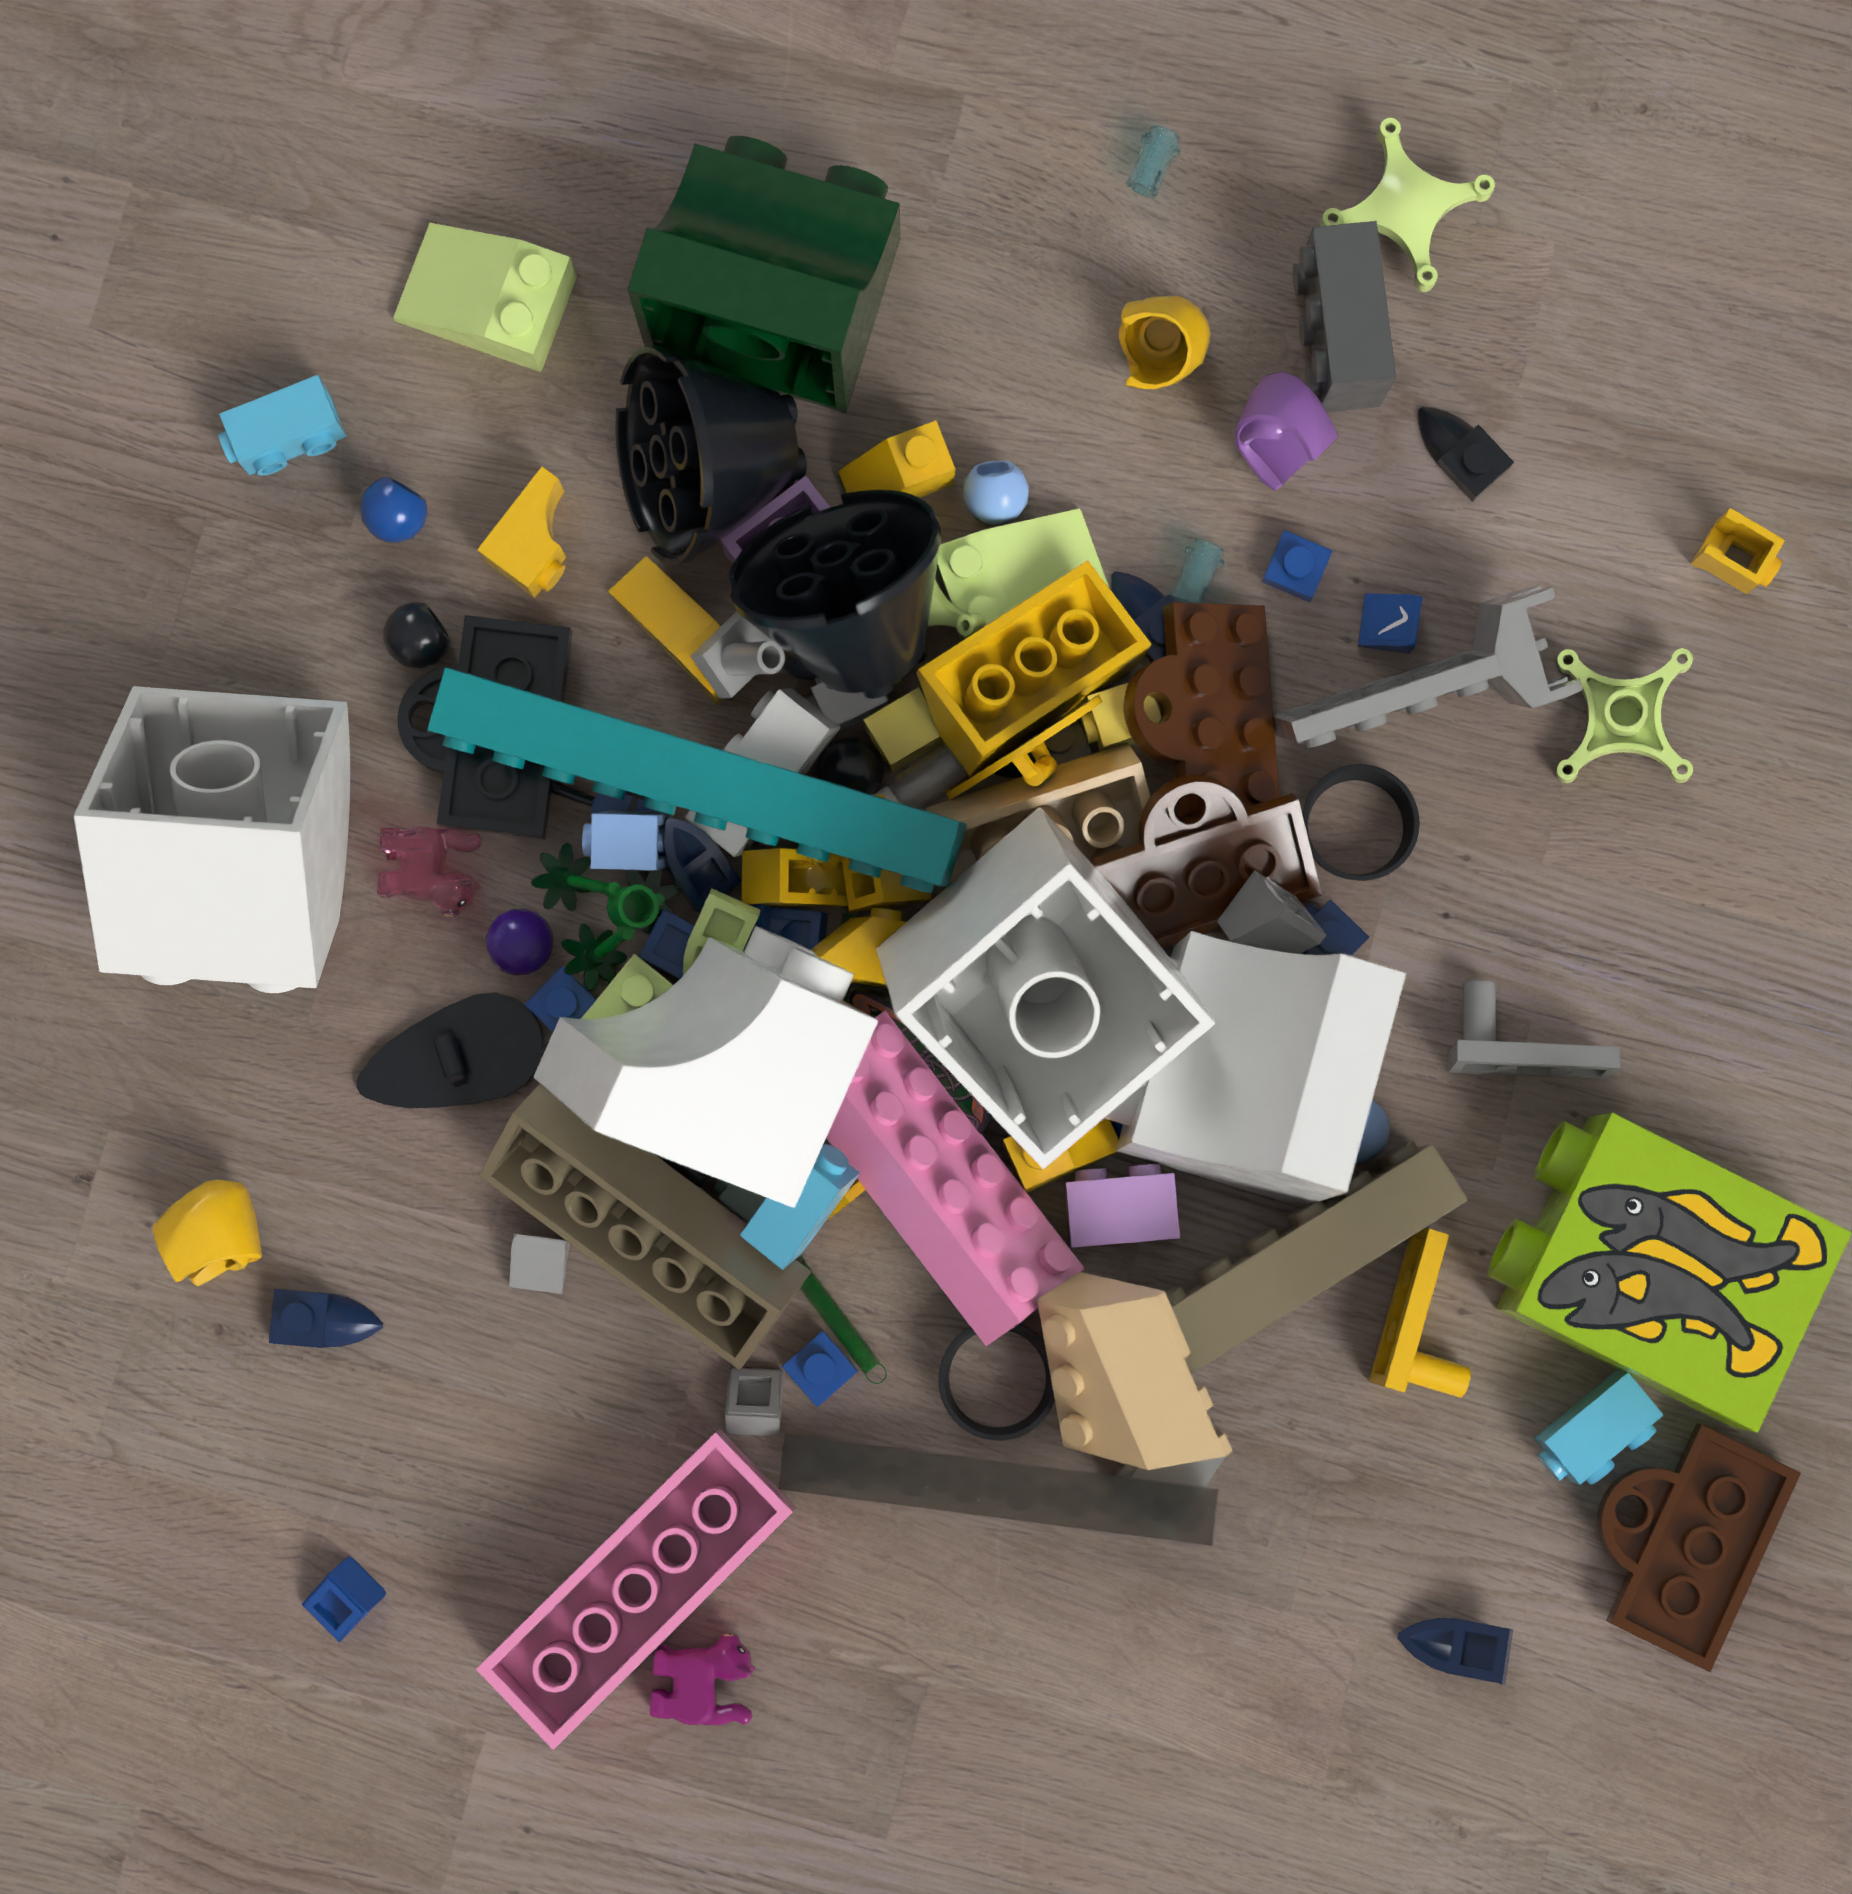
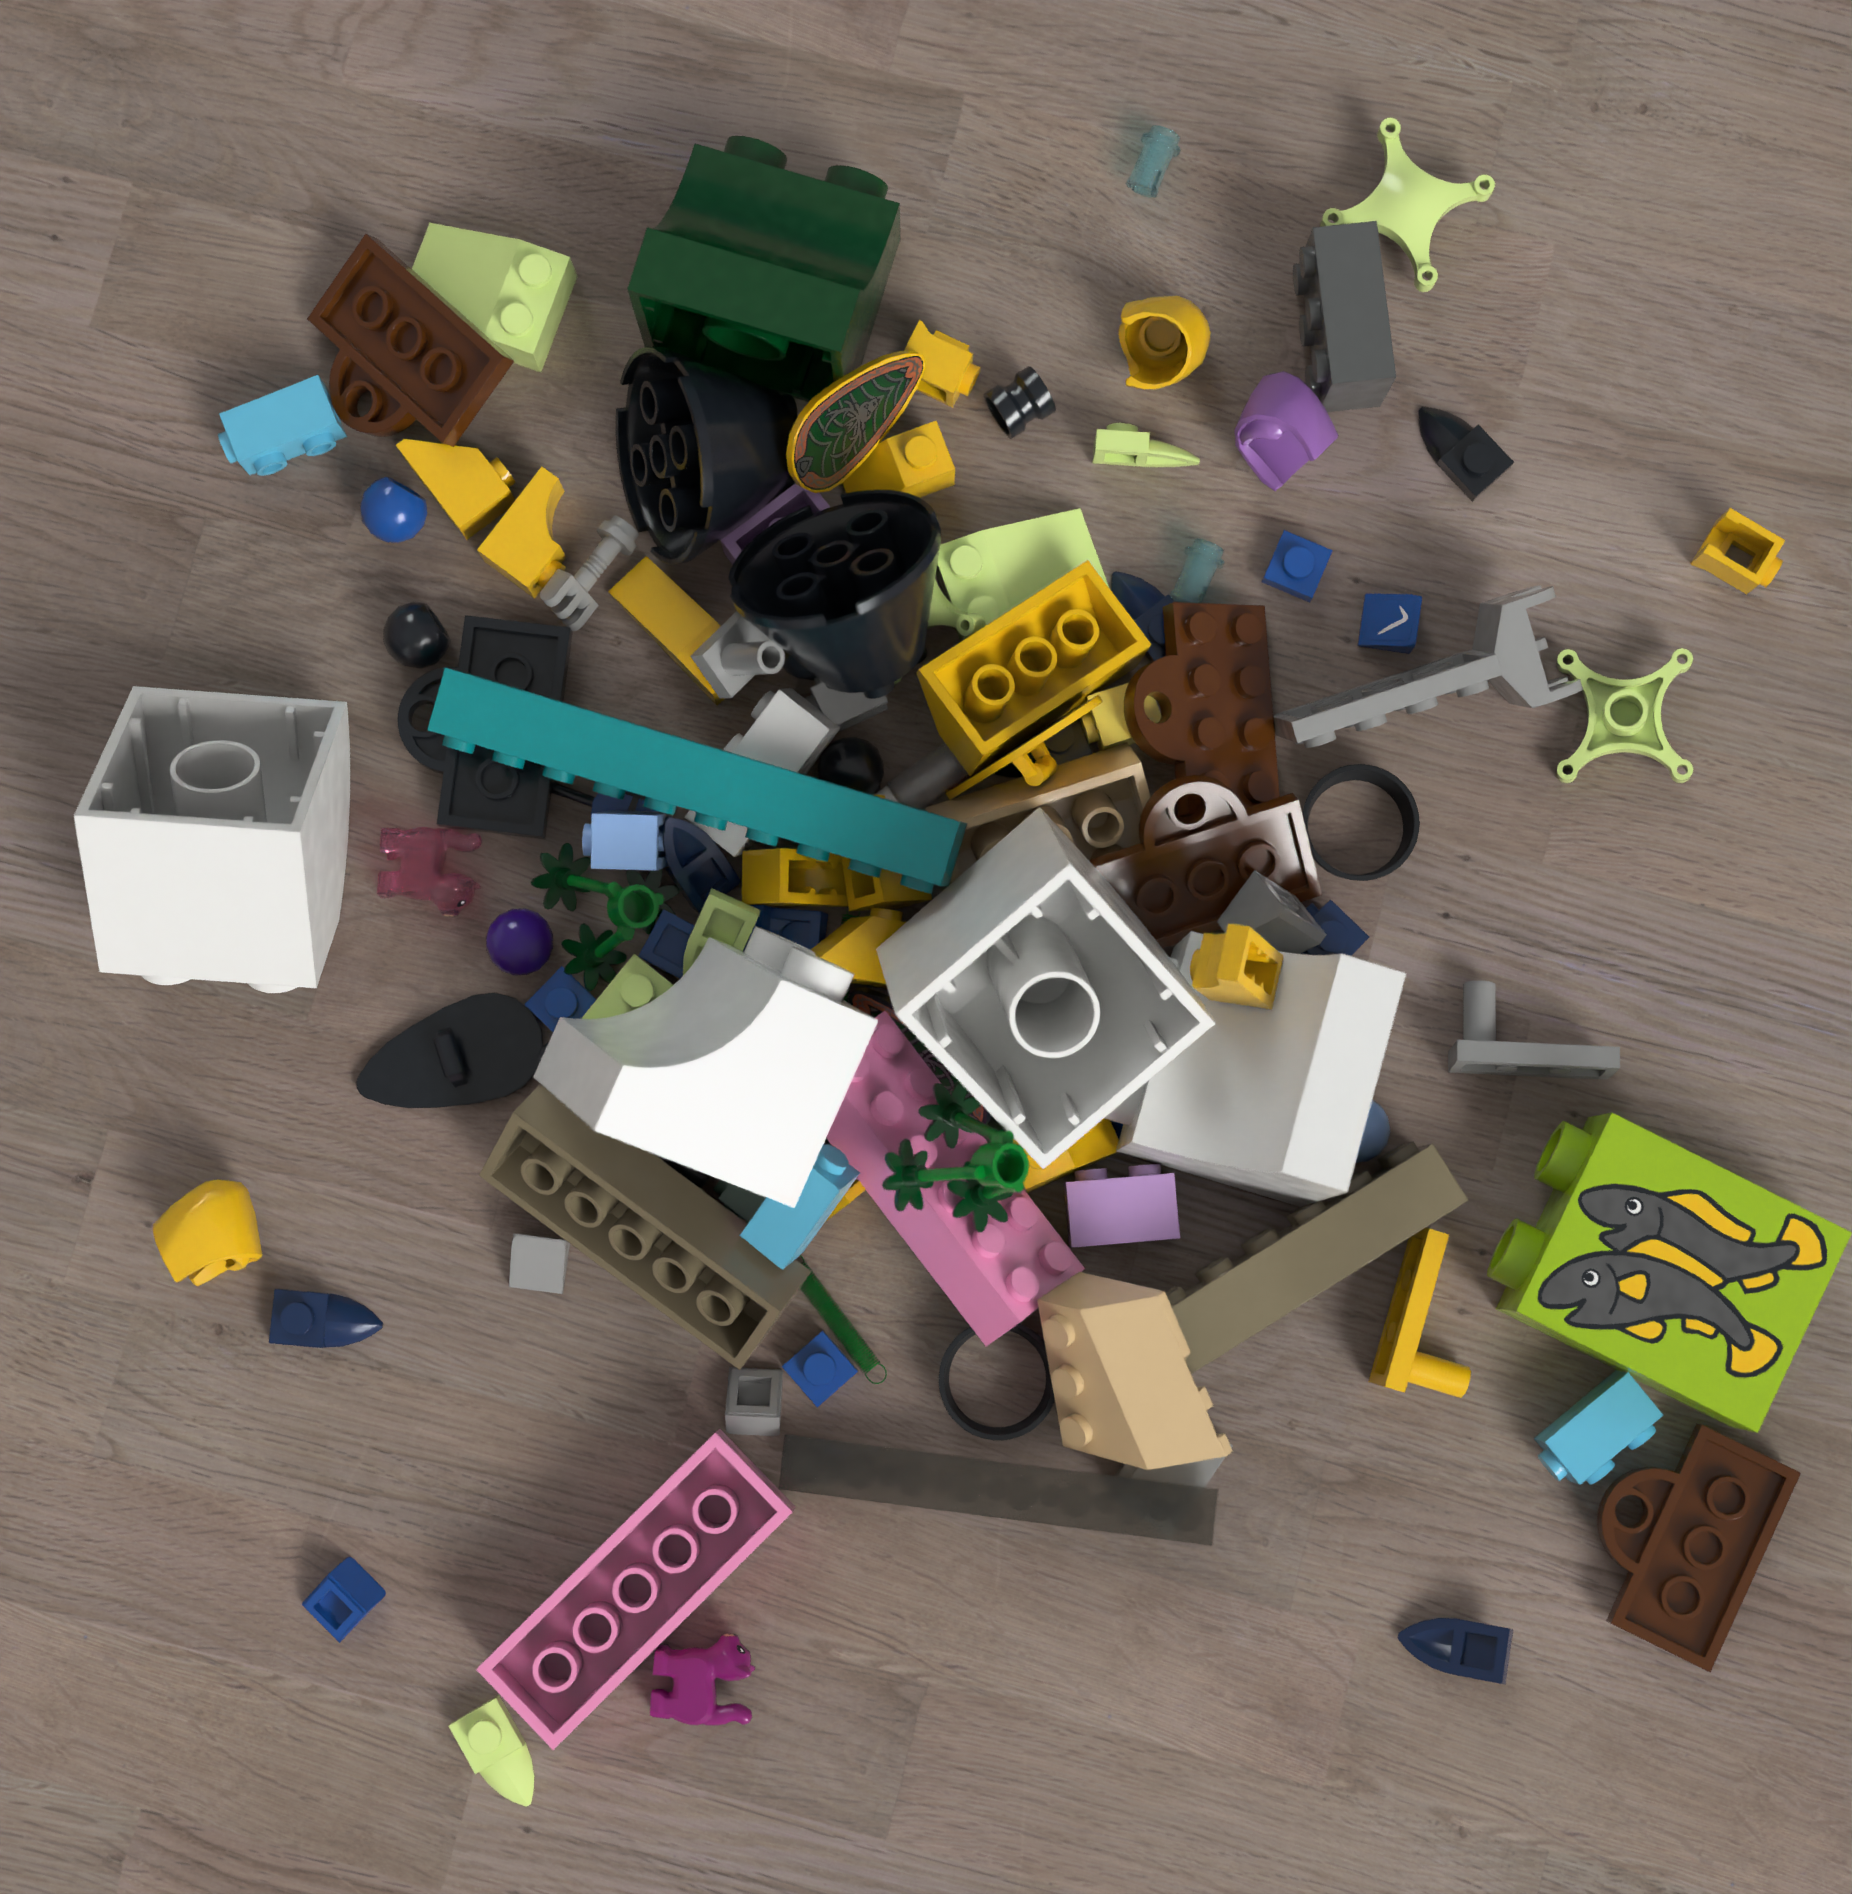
(404, 349): none -> reddish brown plate
(461, 482): none -> yellow slope
(496, 1750): none -> yellowish green plate
(569, 593): none -> light grey hinge
(850, 420): none -> shield
(903, 730): light yellow brick -> none
(948, 365): none -> yellow window
(991, 1176): none -> dark green plant
(995, 492): light blue piece -> none
(1020, 402): none -> black wheel
(1126, 446): none -> yellowish green plate
(1237, 968): none -> yellow arch

